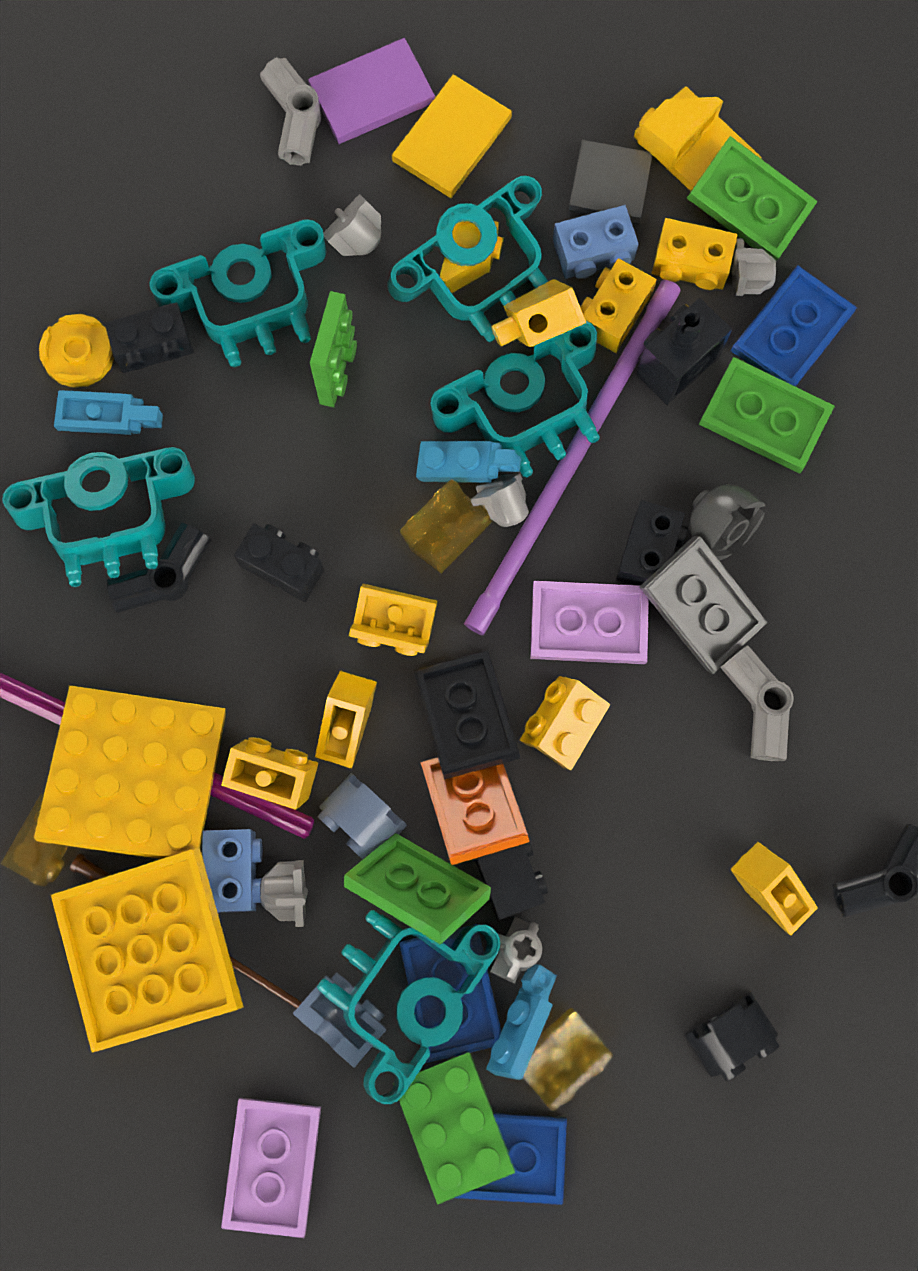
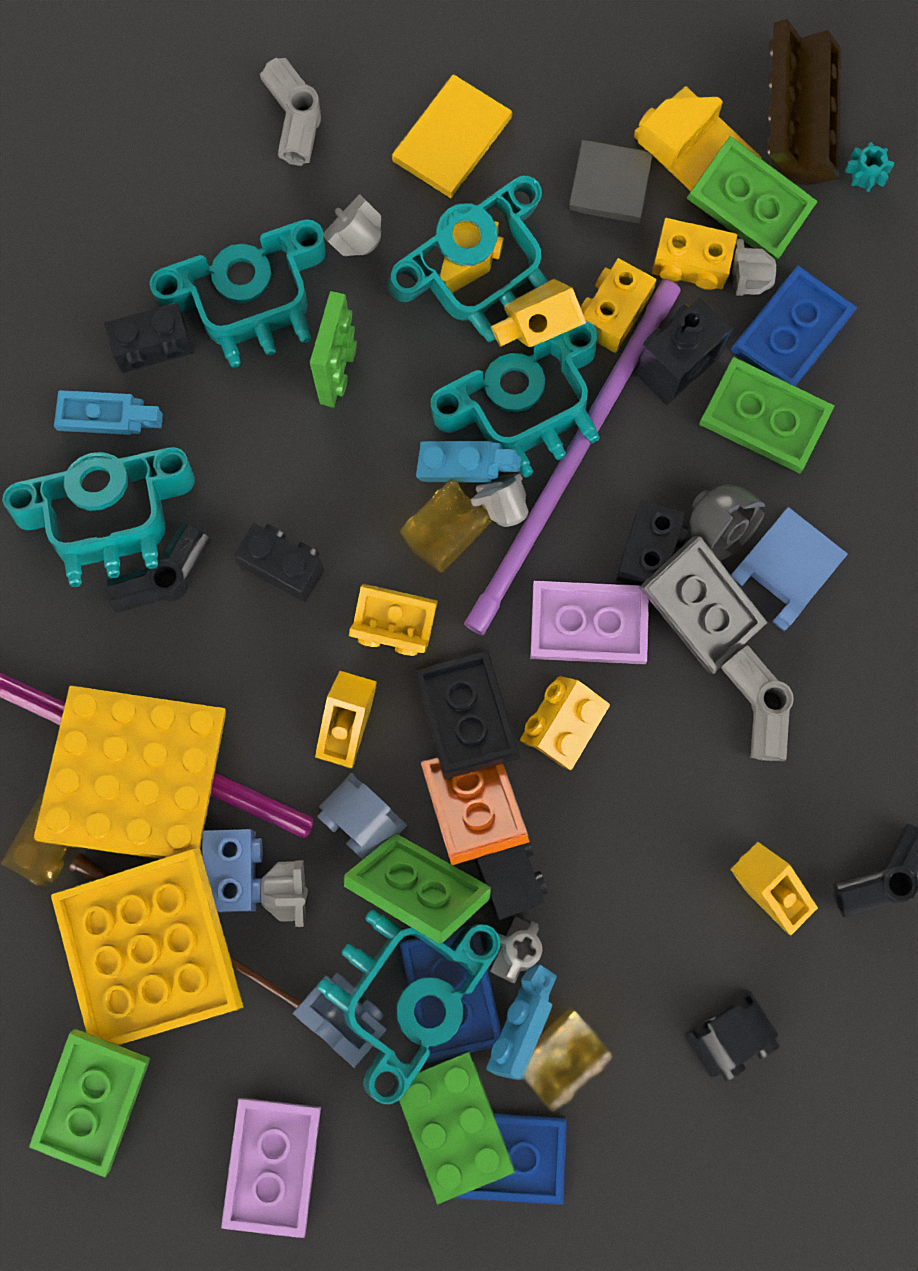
(76, 351): yellow tile -> none
(89, 1102): none -> bright green plate
(270, 773): yellow brick -> none
(371, 90): medium lavender tile -> none
(594, 242): medium blue brick -> none
(791, 564): none -> medium blue flag
(804, 105): none -> dark brown brick
(869, 167): none -> teal gear

